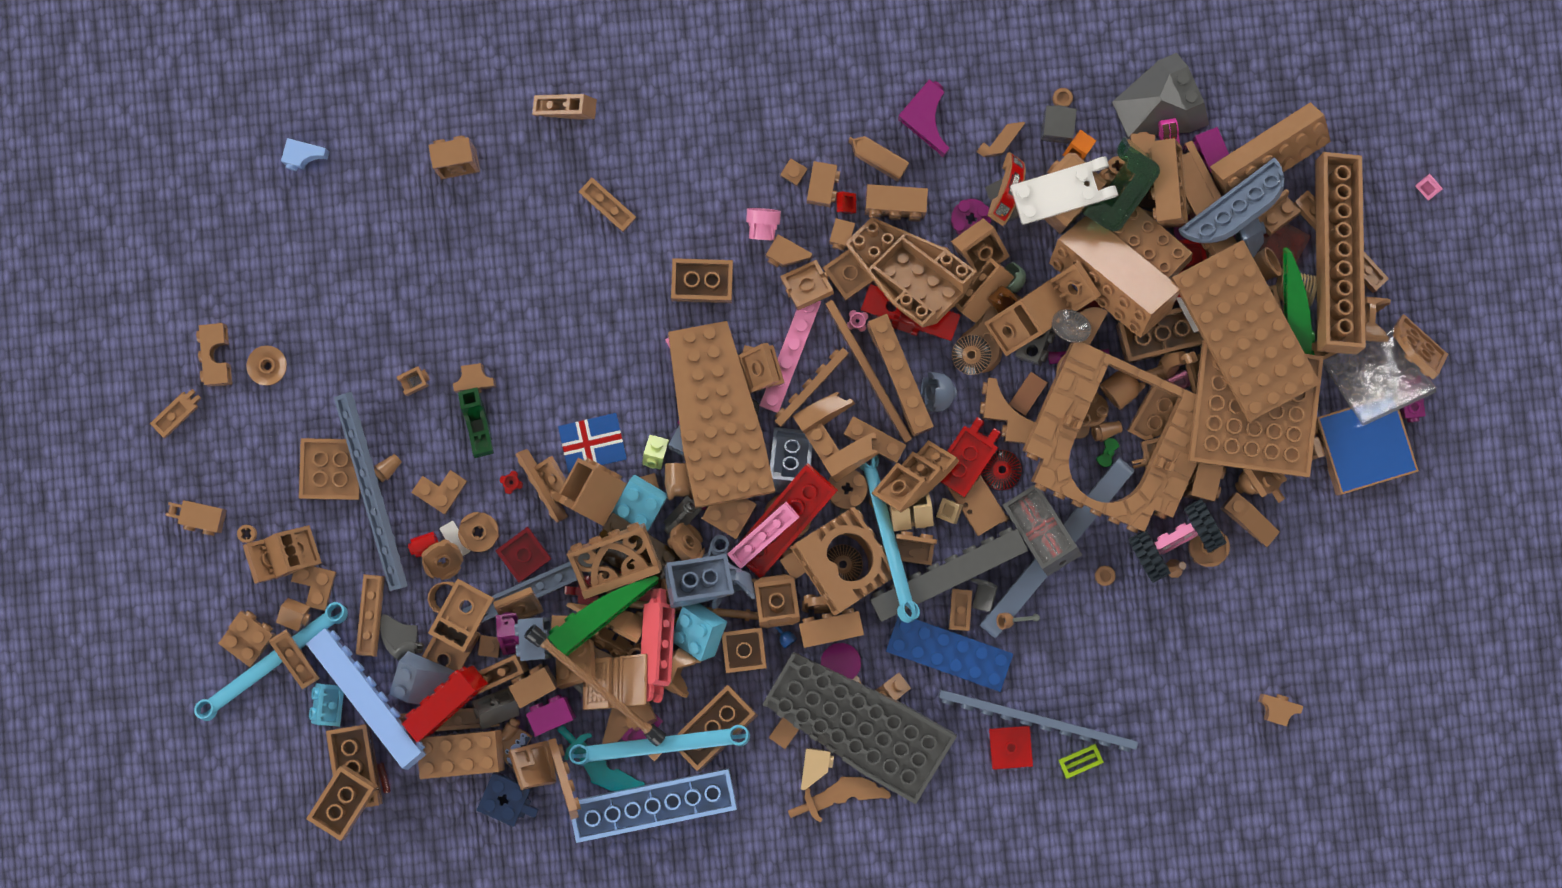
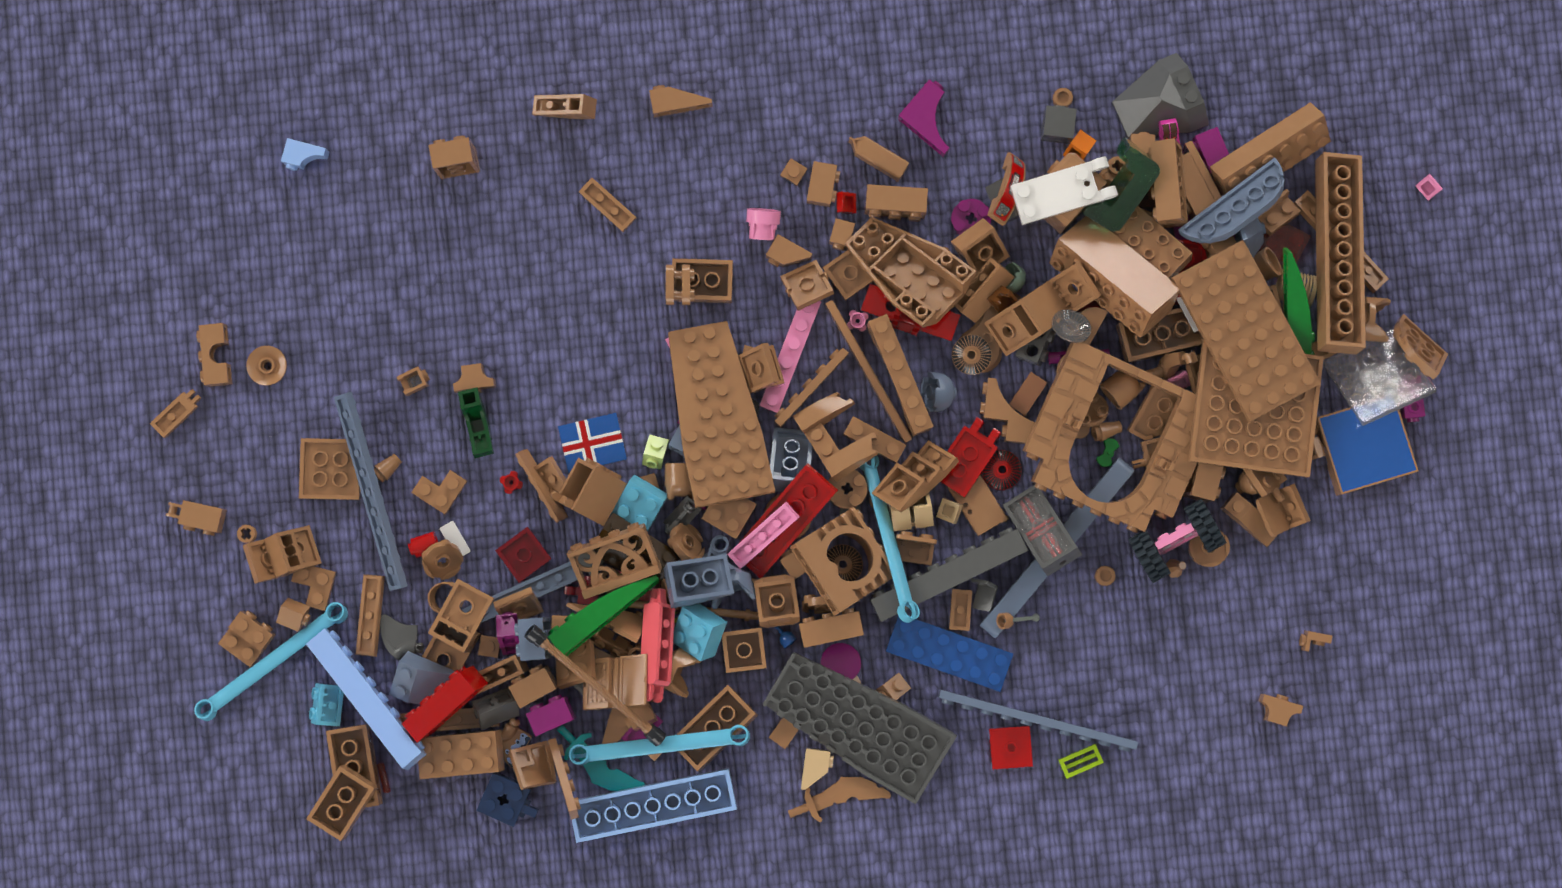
(294, 659): medium nougat plate -> none
(477, 543): medium nougat plate -> none
(673, 101): none -> medium nougat slope
(687, 275): none -> medium nougat brick
(1002, 141): medium nougat piece -> none
(1282, 515): none -> medium nougat bracket
(1318, 639): none -> medium nougat bracket

